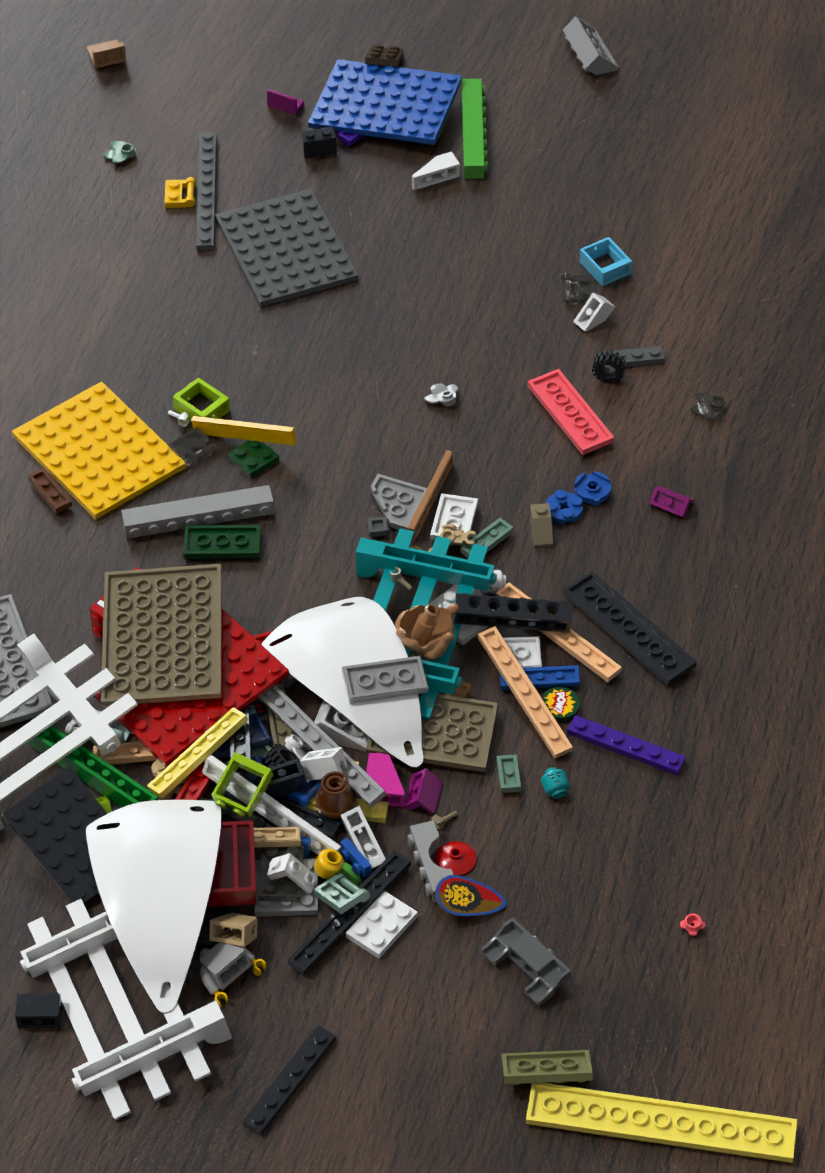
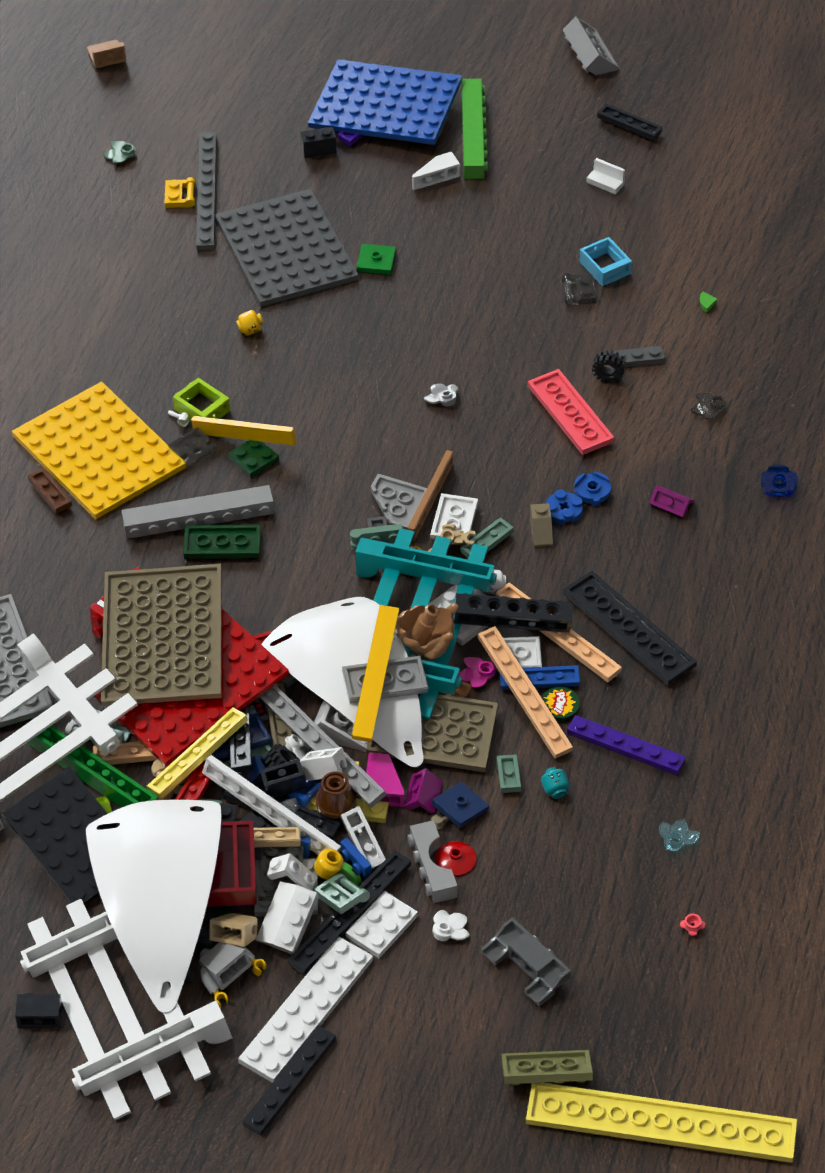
(249, 322): none -> yellow head
(251, 766): lime window -> none
(284, 102): magenta panel -> none
(287, 917): none -> white slope
(291, 804): none -> clear hinge
(305, 1009): none -> white plate
(375, 673): none -> yellow tile
(376, 259): none -> green plate
(381, 533): none -> sand green plate
(384, 56): dark brown plate -> none
(398, 578): dark tan hand -> none
(449, 926): none -> white plate
(460, 805): none -> dark blue plate
(467, 897): shield -> none
(477, 671): none -> dark pink plate
(594, 312): white slope -> none
(606, 176): none -> white panel
(629, 122): none -> black plate
(677, 833): none -> clear light blue plate
(707, 301): none -> bright green tile
(779, 489): none -> clear blue plate

